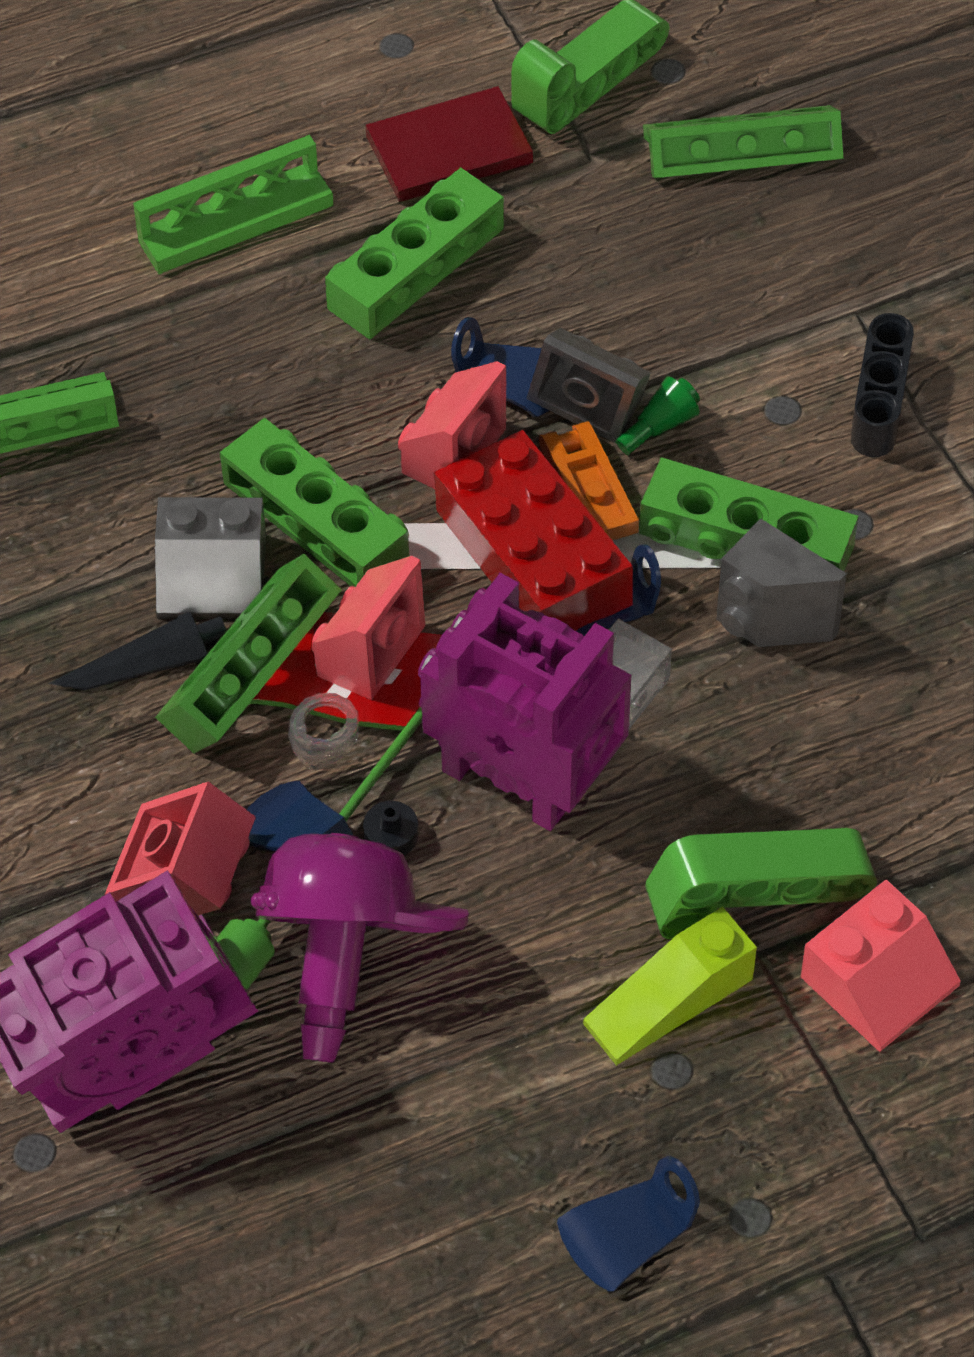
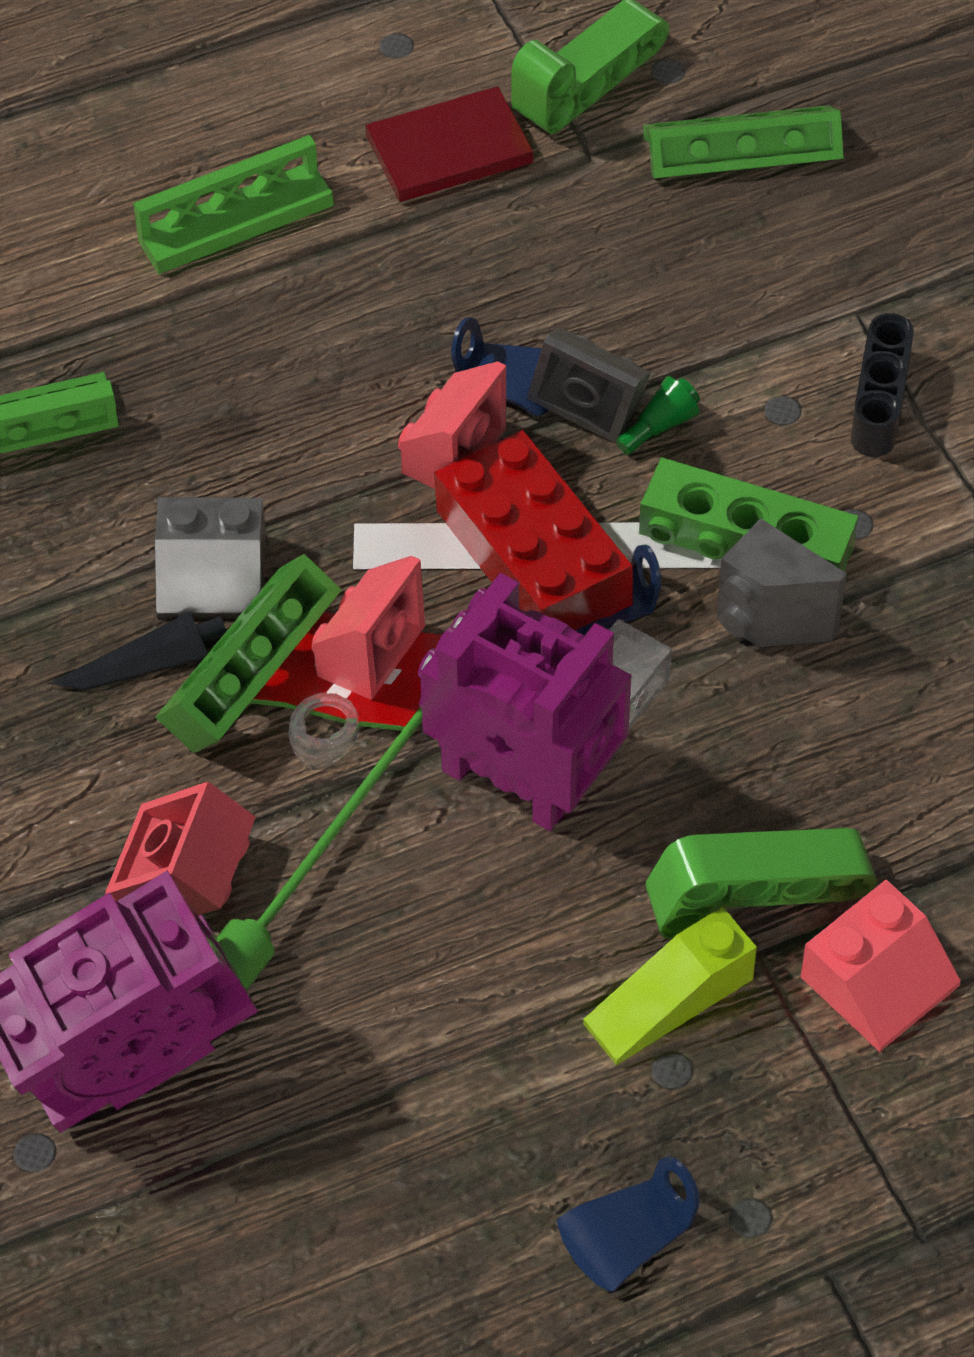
(291, 812): dark blue piece -> none
(312, 502): bright green brick -> none
(338, 890): magenta piece -> none
(392, 825): black tile -> none
(414, 253): bright green brick -> none
(591, 478): orange plate -> none

